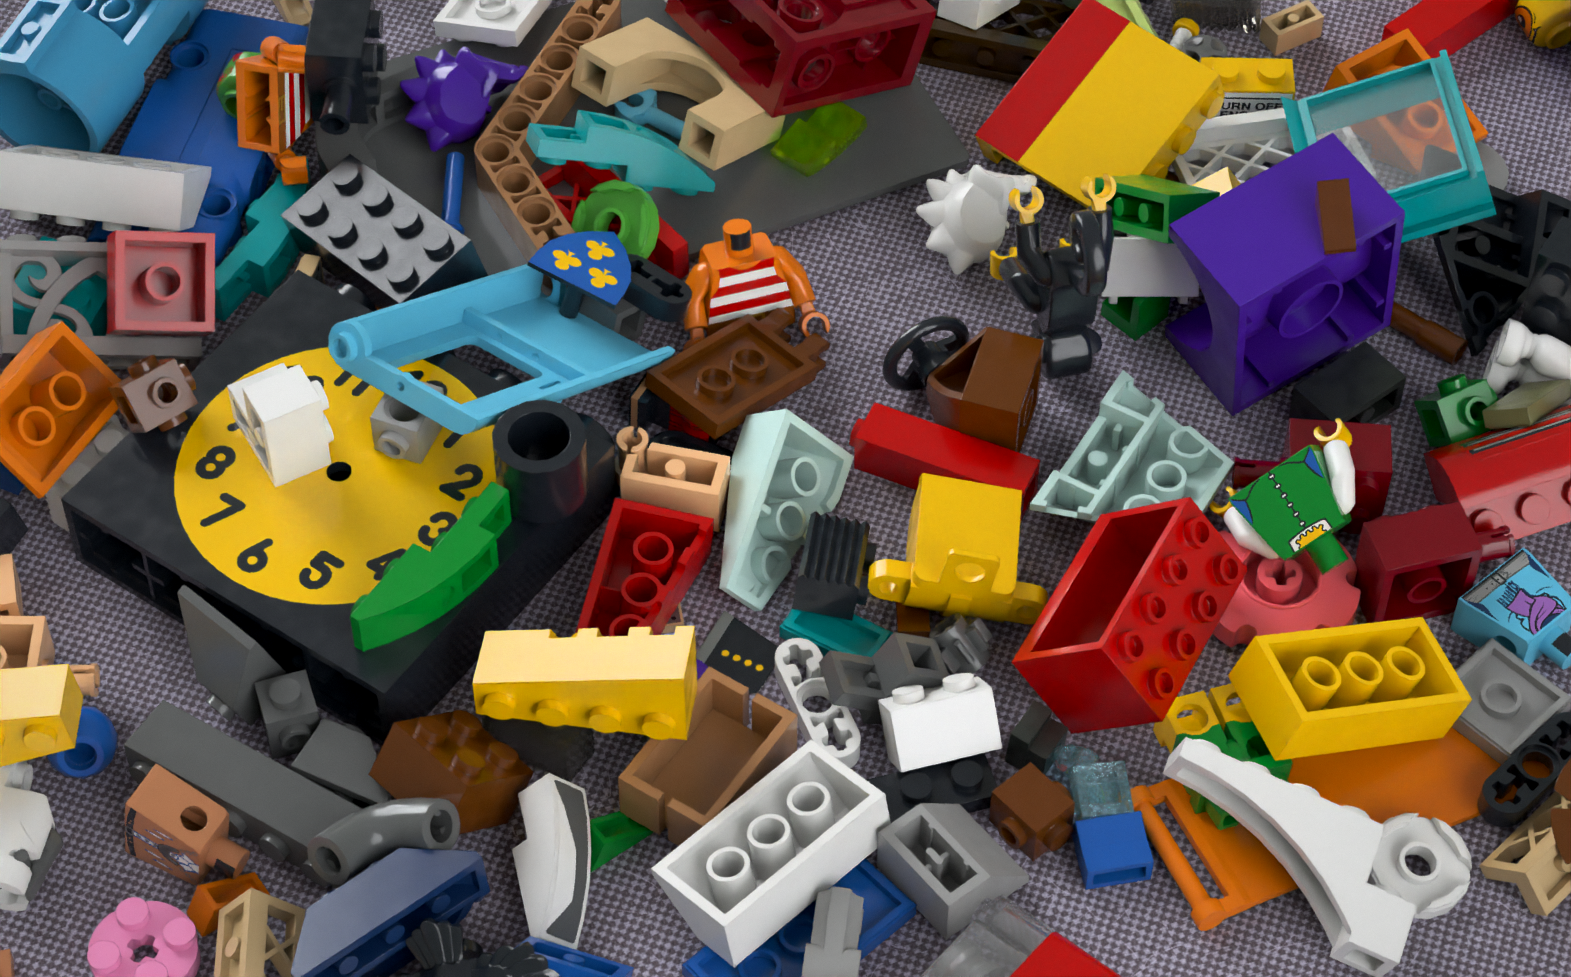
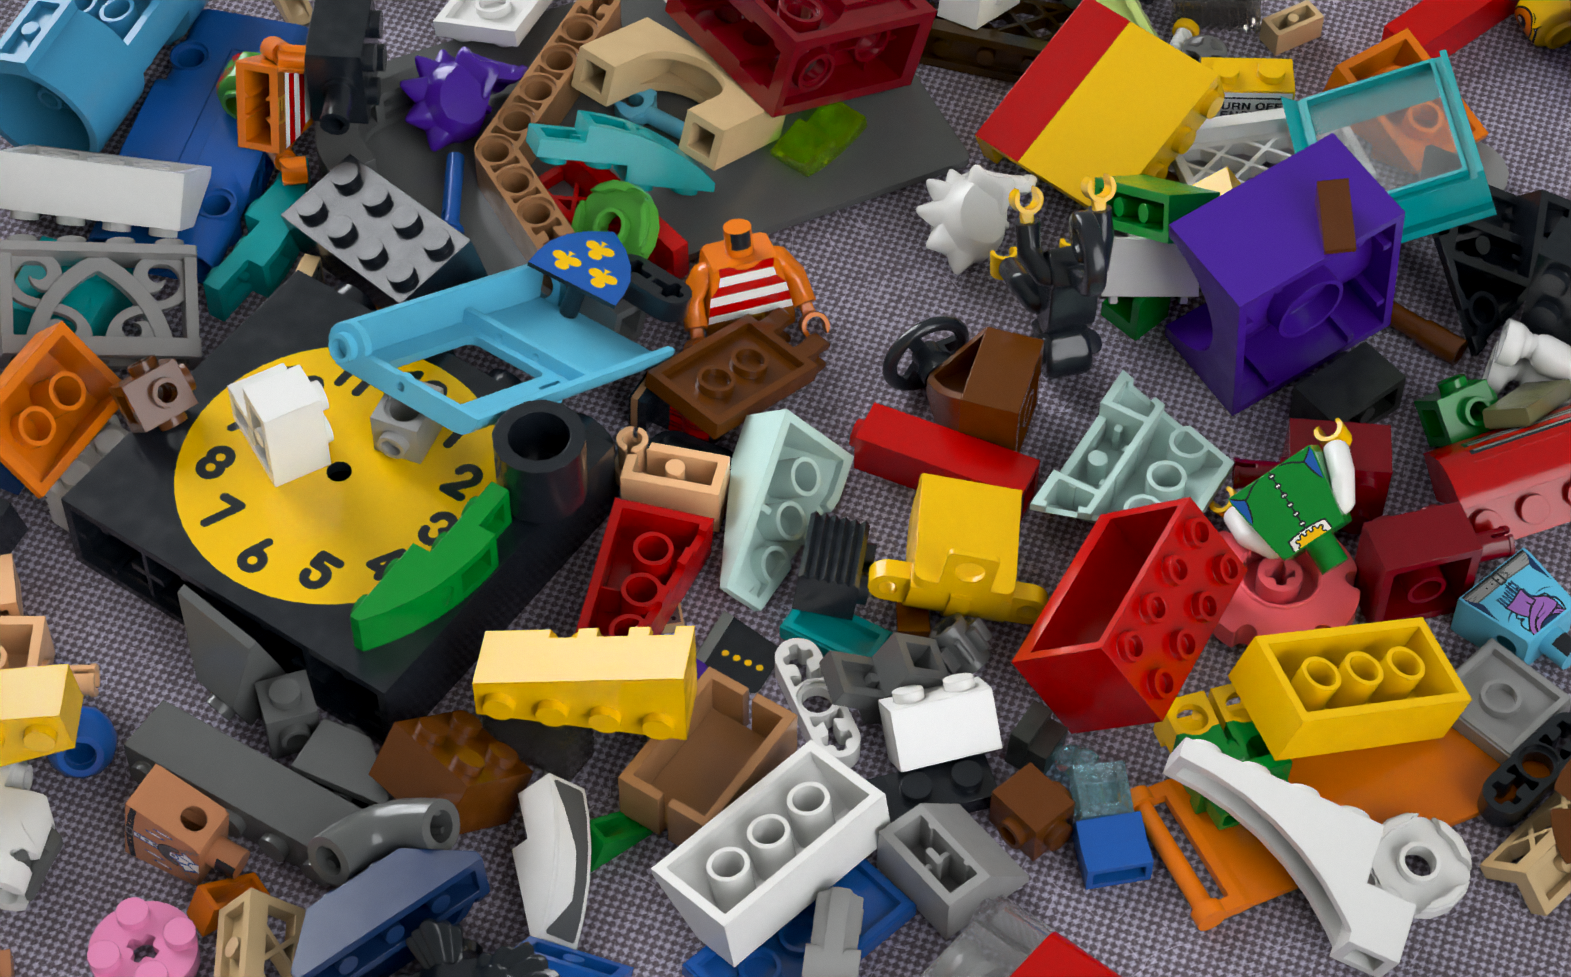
(160, 283): brick -> none

